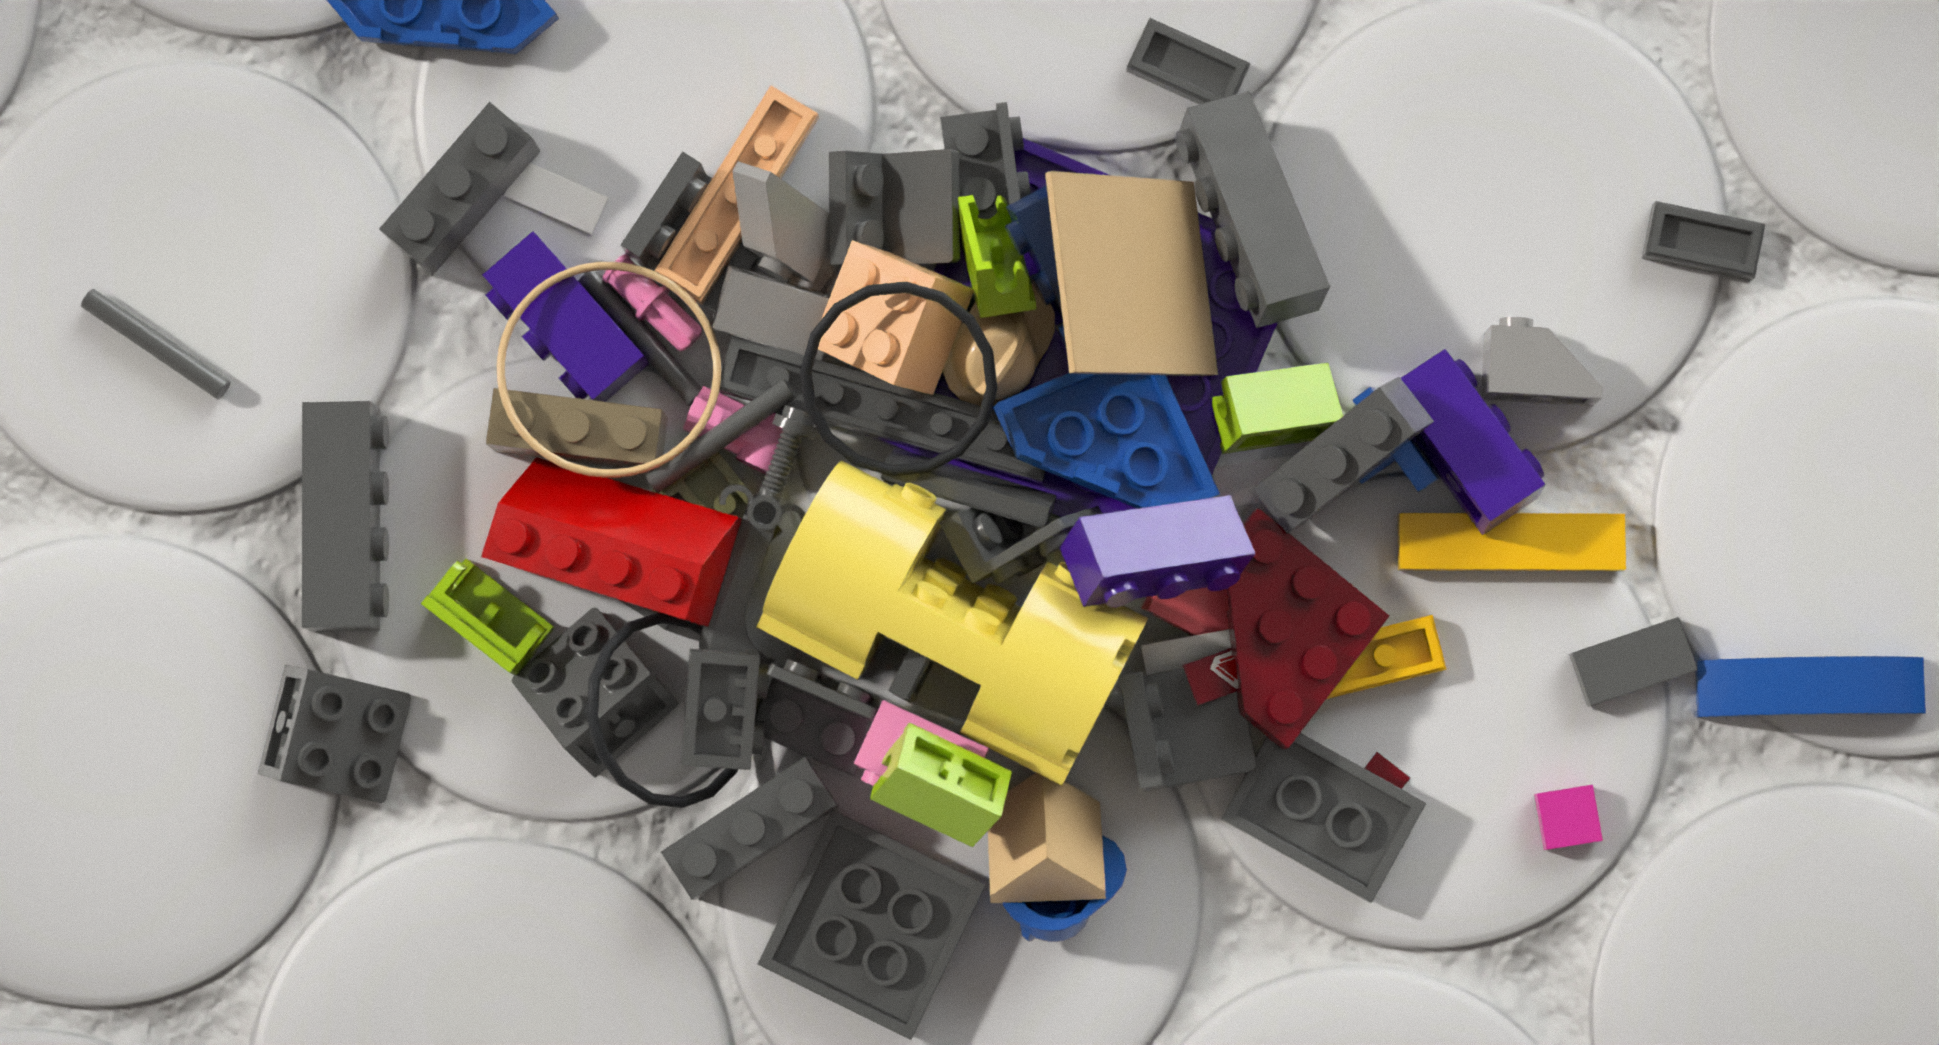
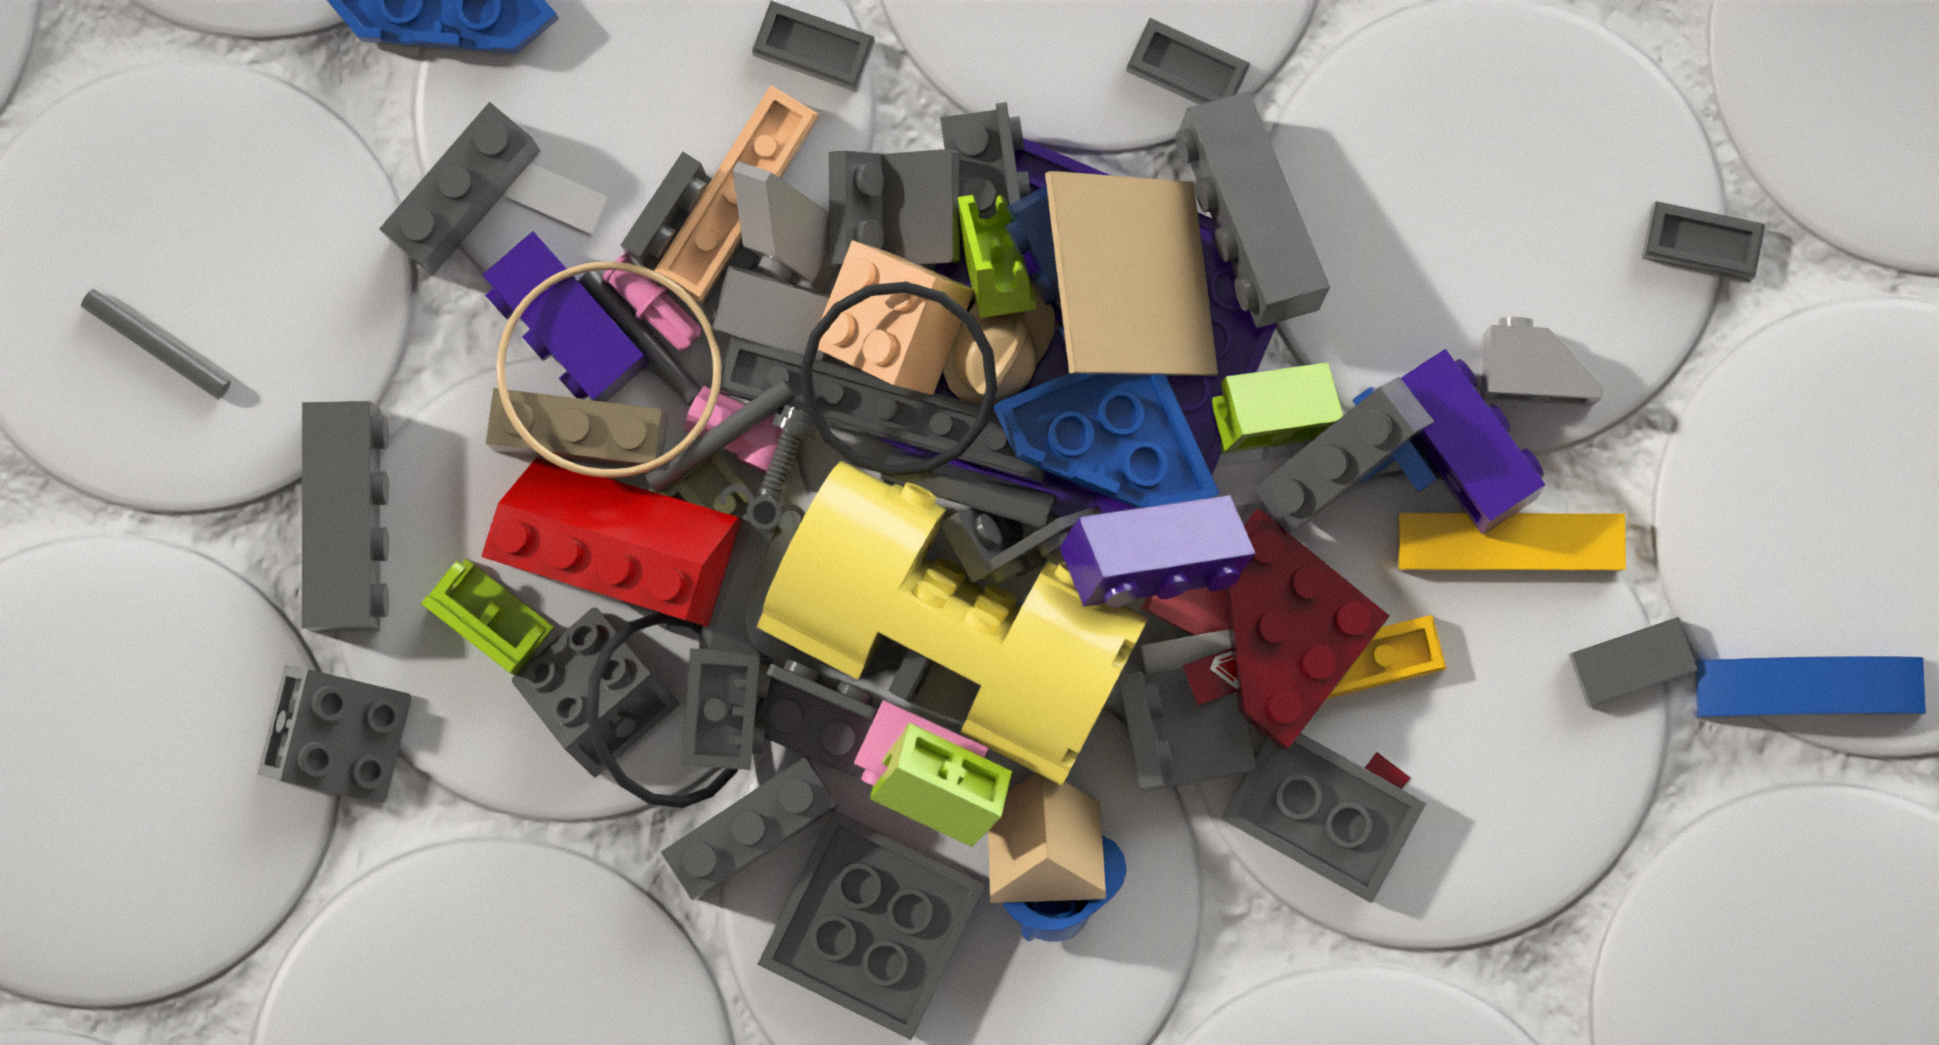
(813, 46): none -> dark grey tile
(1568, 817): dark pink tile -> none

